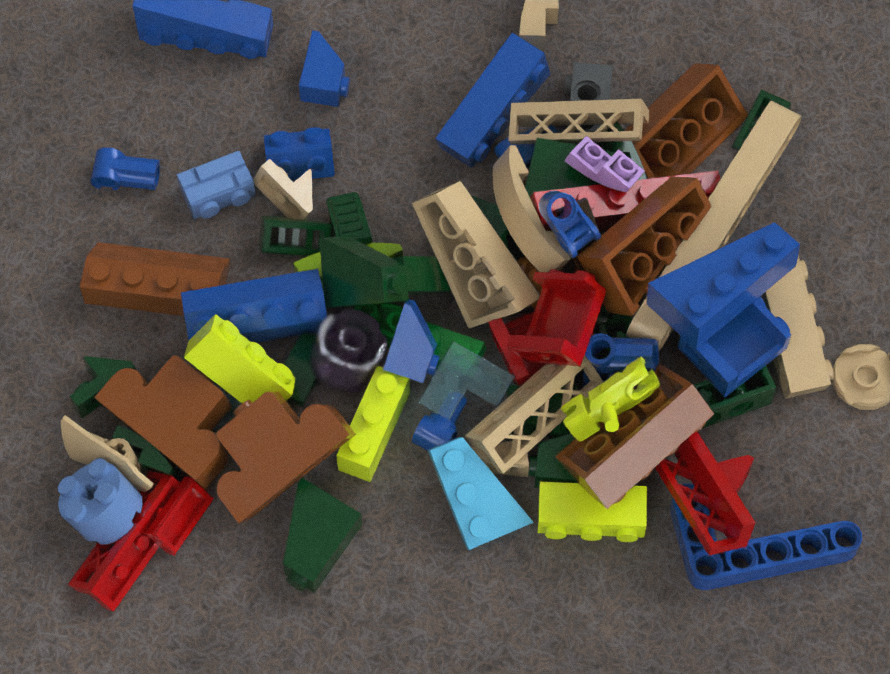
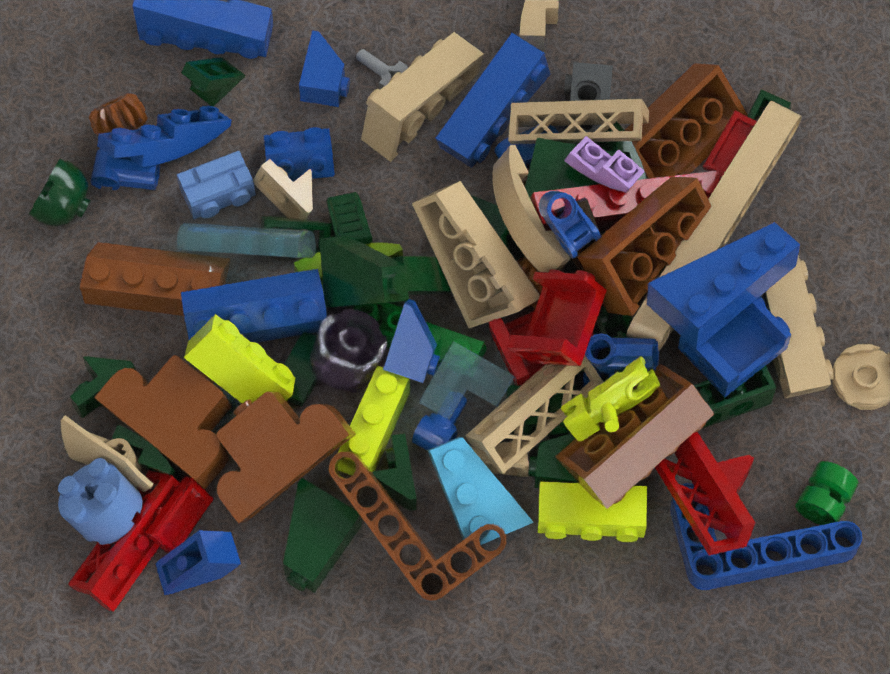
(62, 196): none -> dark green cylinder
(120, 112): none -> dark orange gear
(172, 138): none -> blue slope
(198, 561): none -> blue slope
(212, 78): none -> dark green slope
(246, 240): none -> clear light blue brick
(379, 67): none -> light grey bar
(398, 478): none -> dark green slope
(407, 535): none -> dark orange beam
(419, 93): none -> tan wedge
(729, 143): none -> red tile
(828, 492): none -> green wheel

